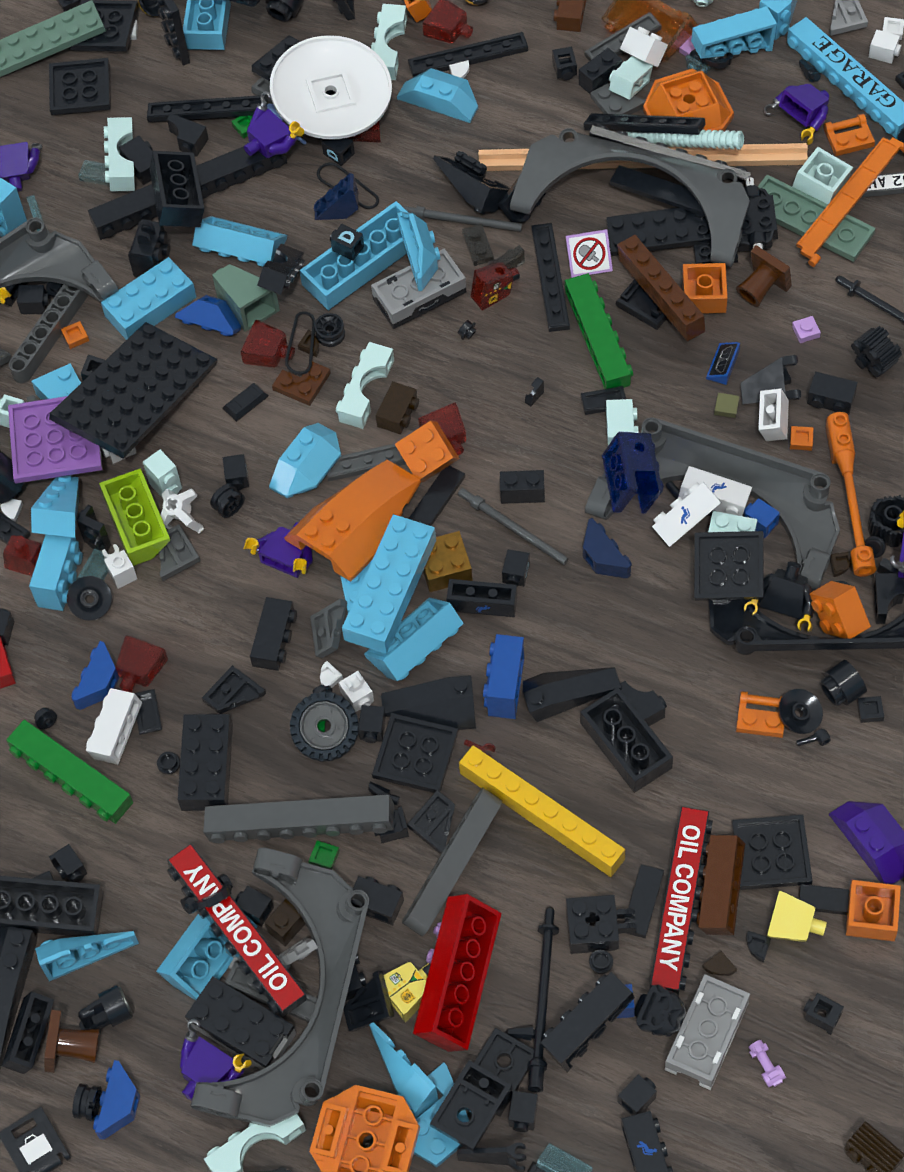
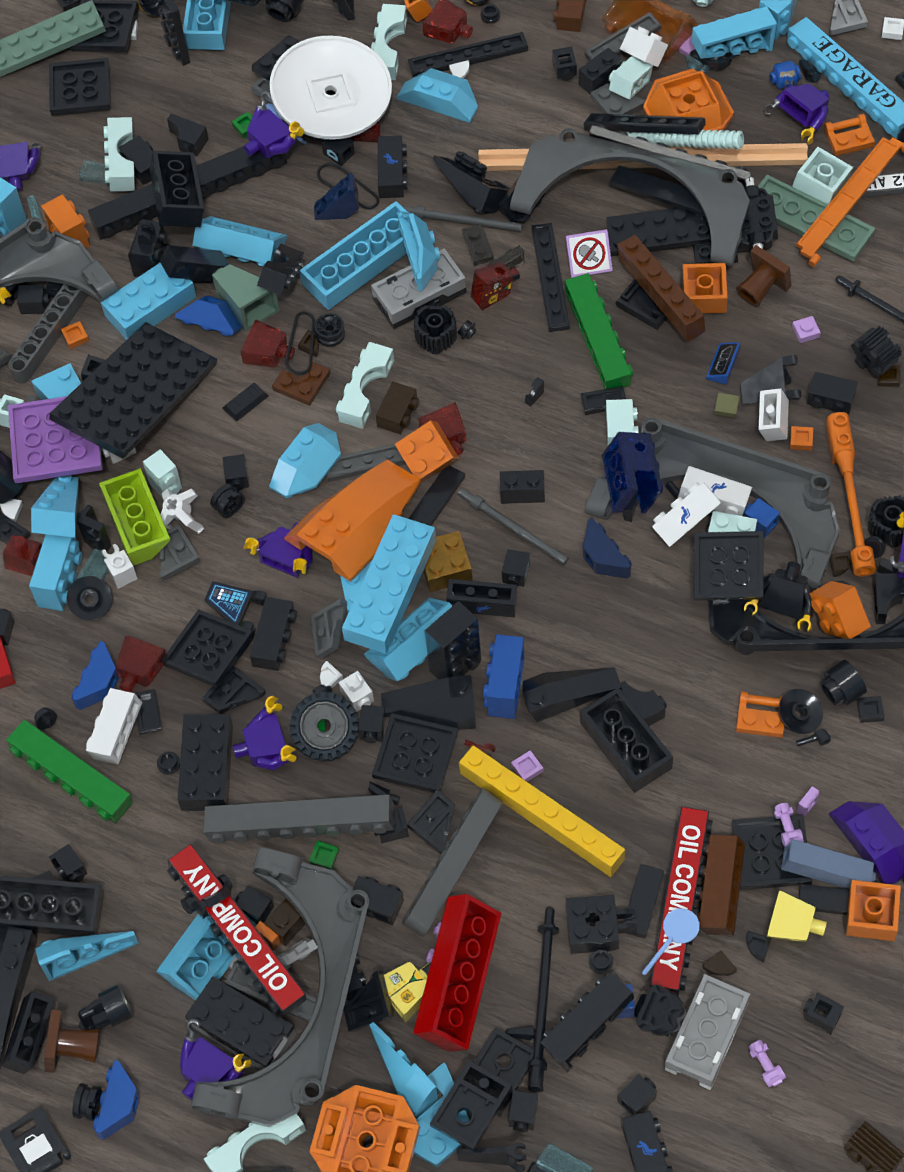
(61, 217): none -> orange brick
(192, 262): none -> black brick
(204, 108): black tile -> none
(207, 648): none -> black plate
(233, 602): none -> flag
(265, 739): none -> dark purple torso
(269, 936): none -> orange tile
(347, 242): black brick -> none
(391, 167): none -> black brick
(435, 328): none -> black brick
(453, 643): none -> black brick
(490, 13): none -> black plate
(527, 766): none -> lavender plate
(630, 509): none -> black tile
(679, 927): none -> light blue piece
(784, 811): none -> lavender bar
(785, 74): none -> blue head
(808, 801): none -> lavender tile
(825, 864): none -> sand blue brick
(884, 46): white brick -> none
(891, 377): none -> dark brown tile

